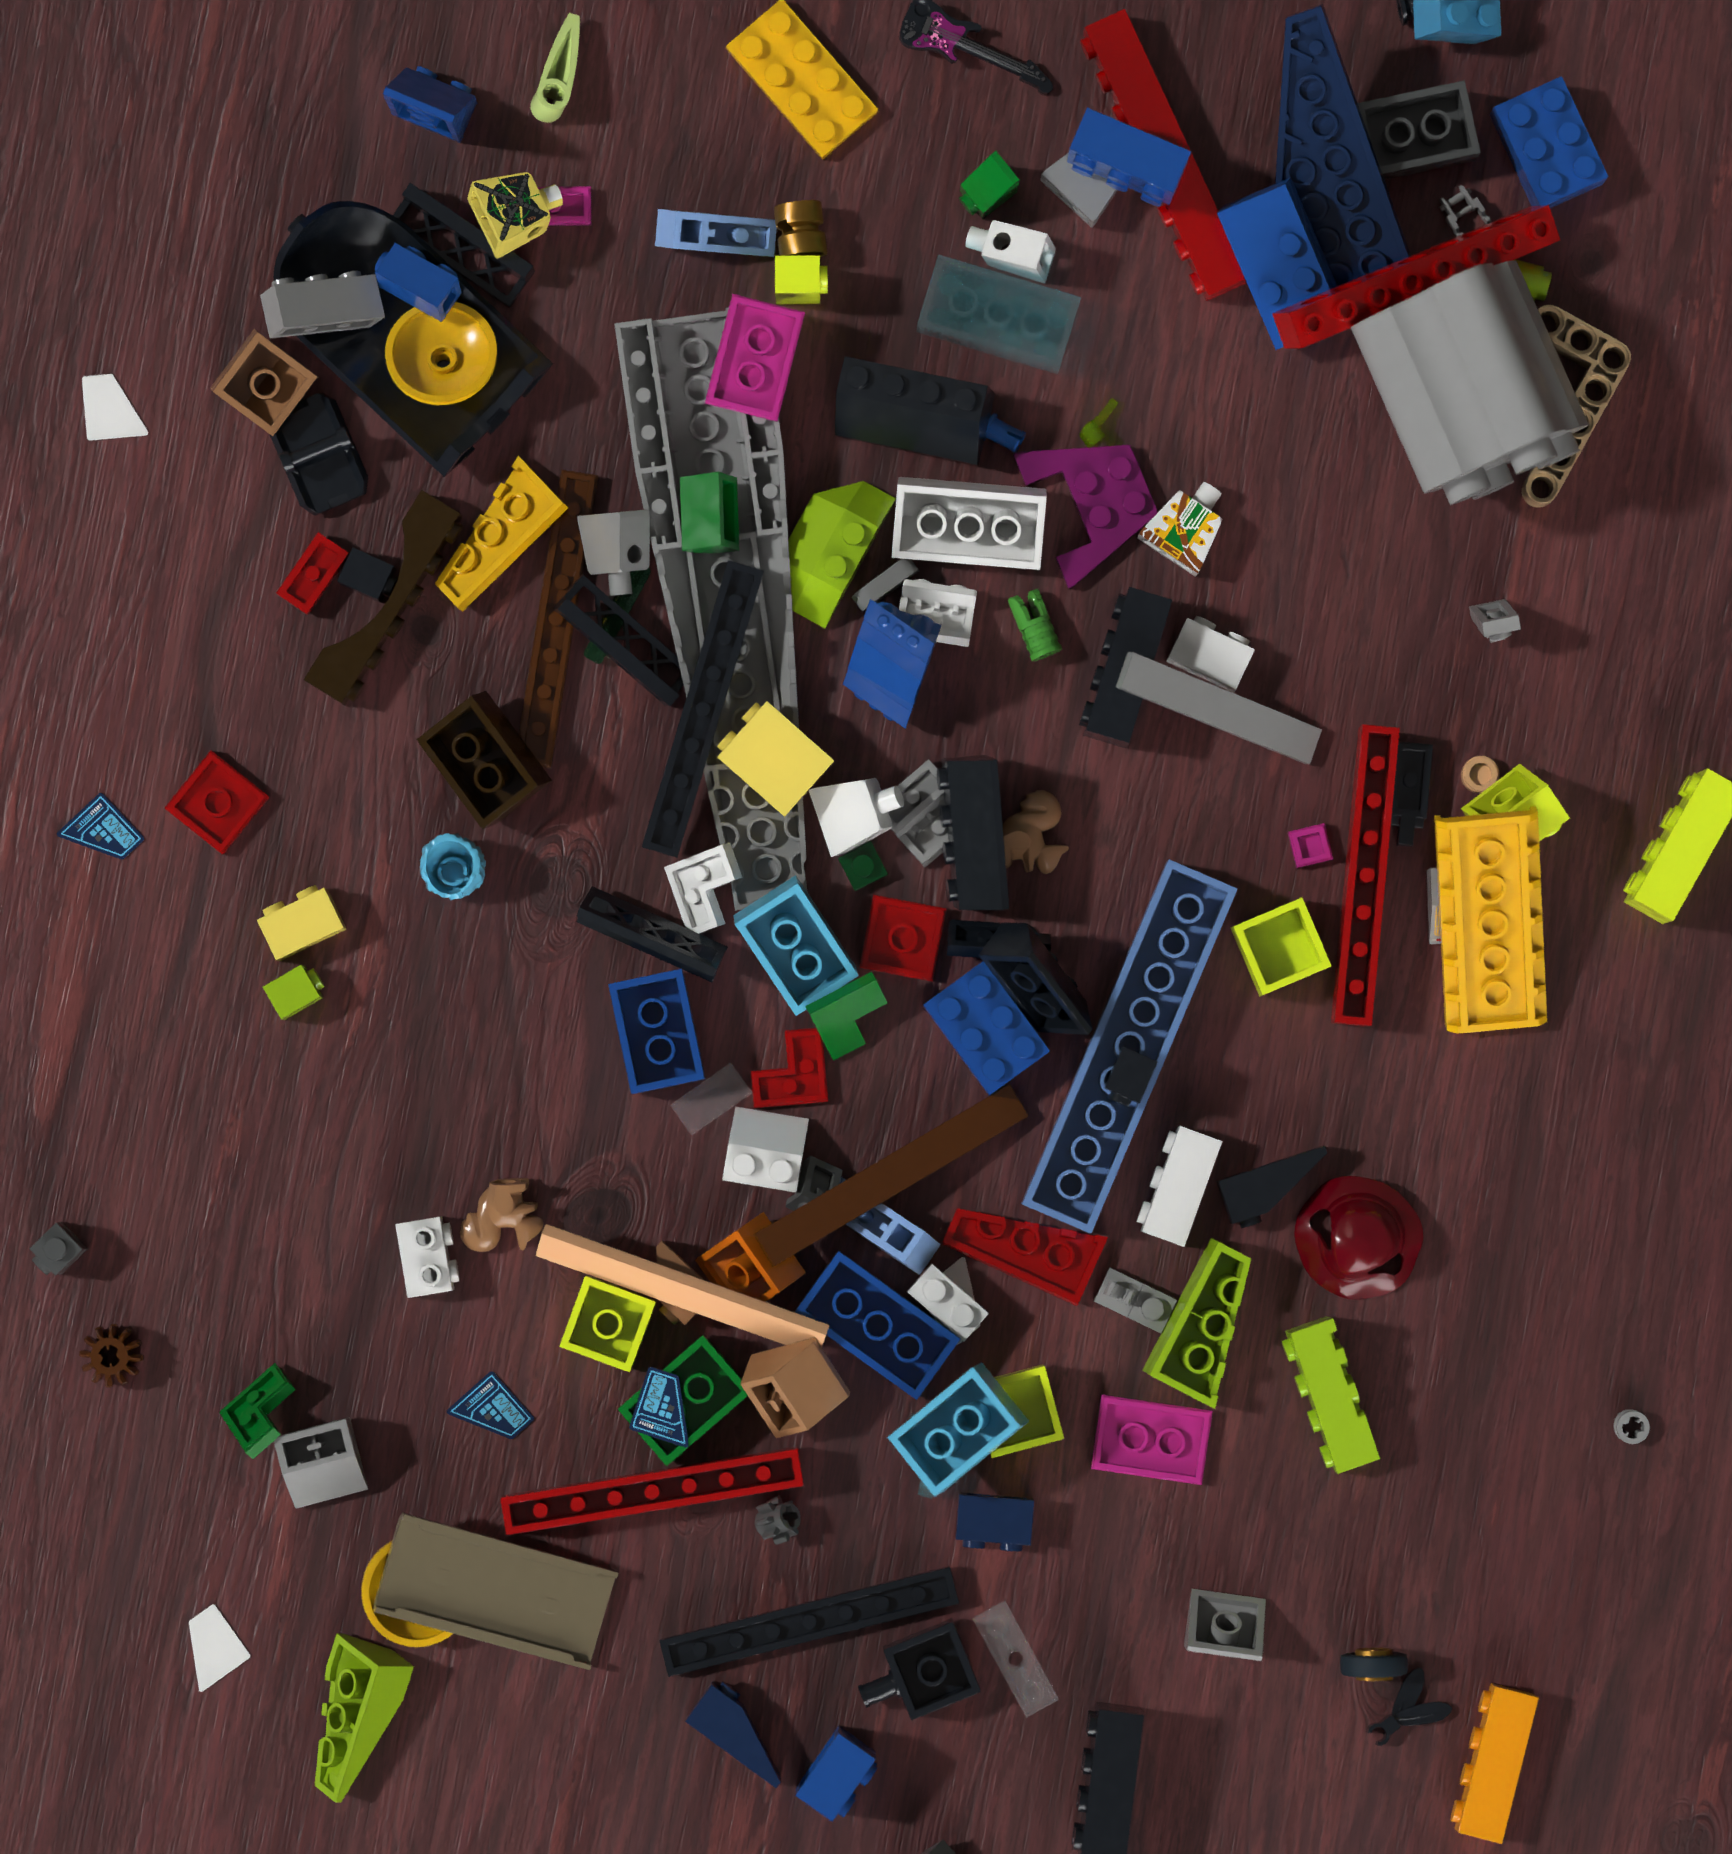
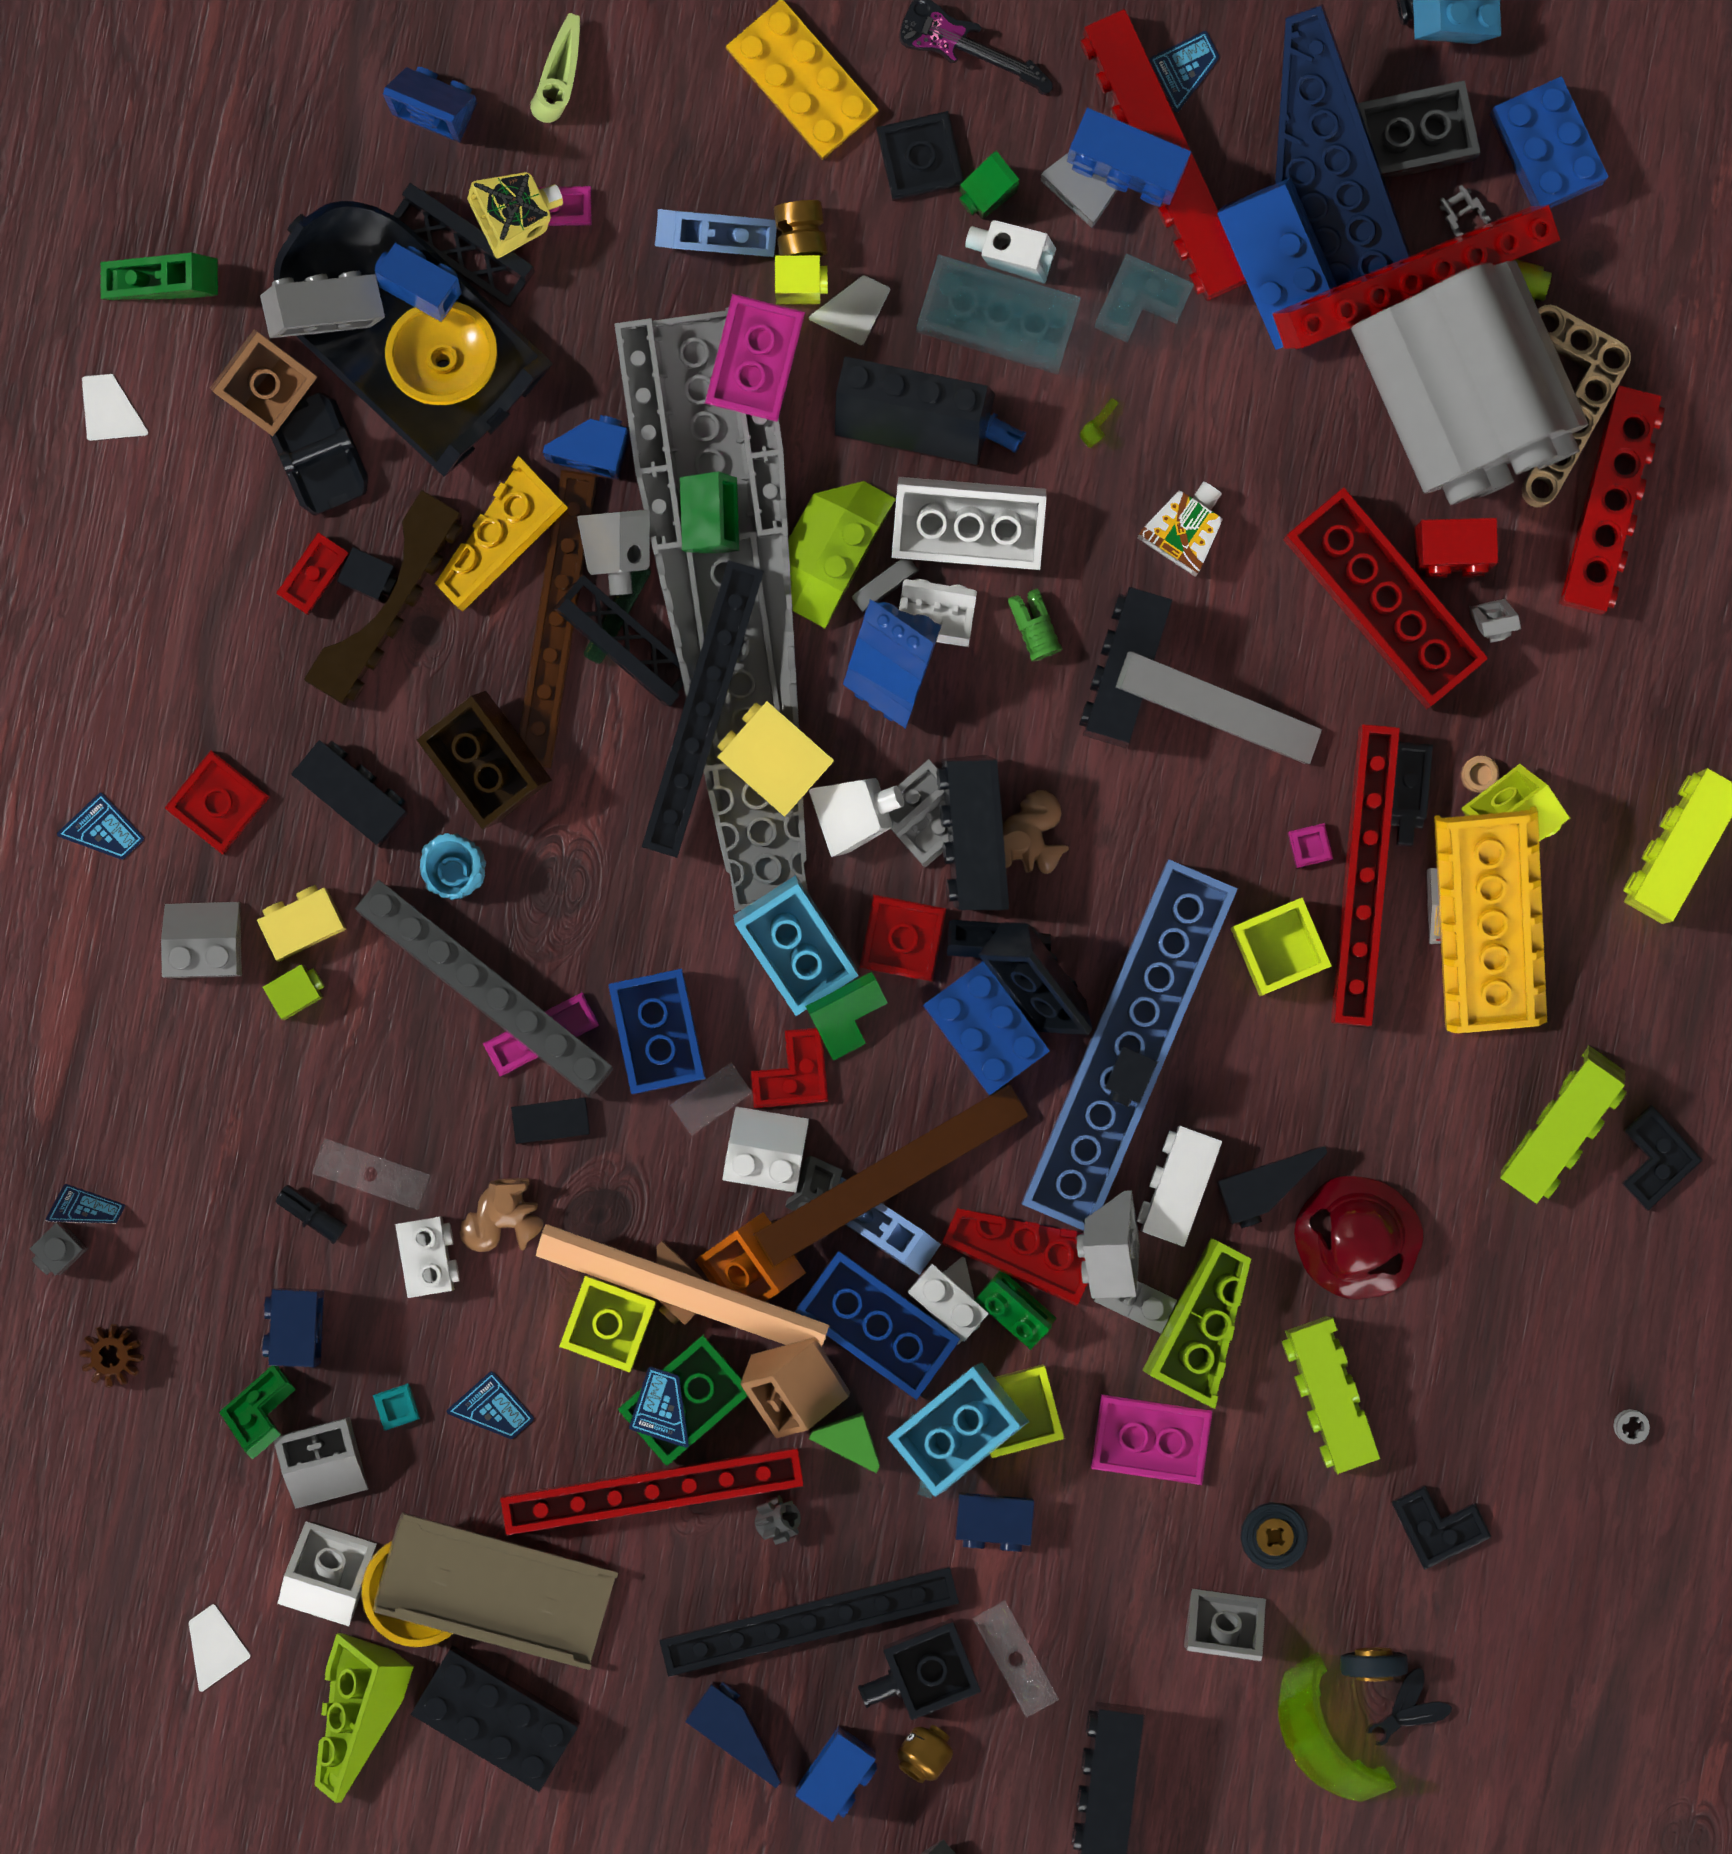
(84, 1207): none -> dark blue sticker
(160, 277): none -> green slope
(201, 940): none -> light grey slope
(294, 1327): none -> dark blue brick
(311, 1213): none -> black axle
(326, 1573): none -> white slope
(350, 791): none -> black brick
(393, 1180): none -> clear tile
(396, 1406): none -> teal tile
(484, 989): none -> dark grey brick
(495, 1718): none -> black brick
(510, 1054): none -> dark pink tile
(550, 1120): none -> black tile
(591, 447): none -> blue slope
(651, 934): black fence -> none
(694, 885): white plate -> none
(849, 1439): none -> bright green slope
(853, 309): none -> white sticker
(862, 866): dark green plate -> none
(920, 155): none -> black tile
(925, 1753): none -> pearl gold head
(1016, 1309): none -> green bracket
(1106, 493): magenta wing -> none
(1111, 1249): none -> light grey slope
(1140, 288): none -> clear light blue brick
(1184, 67): none -> dark blue sticker
(1211, 654): white brick -> none
(1264, 1527): none -> black wheel
(1311, 1742): none -> clear neon green windscreen
(1385, 598): none -> red brick
(1437, 1537): none -> black tile
(1456, 546): none -> red piece
(1495, 1762): light orange brick -> none
(1565, 1126): none -> lime wedge
(1578, 589): none -> red brick
(1667, 1159): none -> black tile

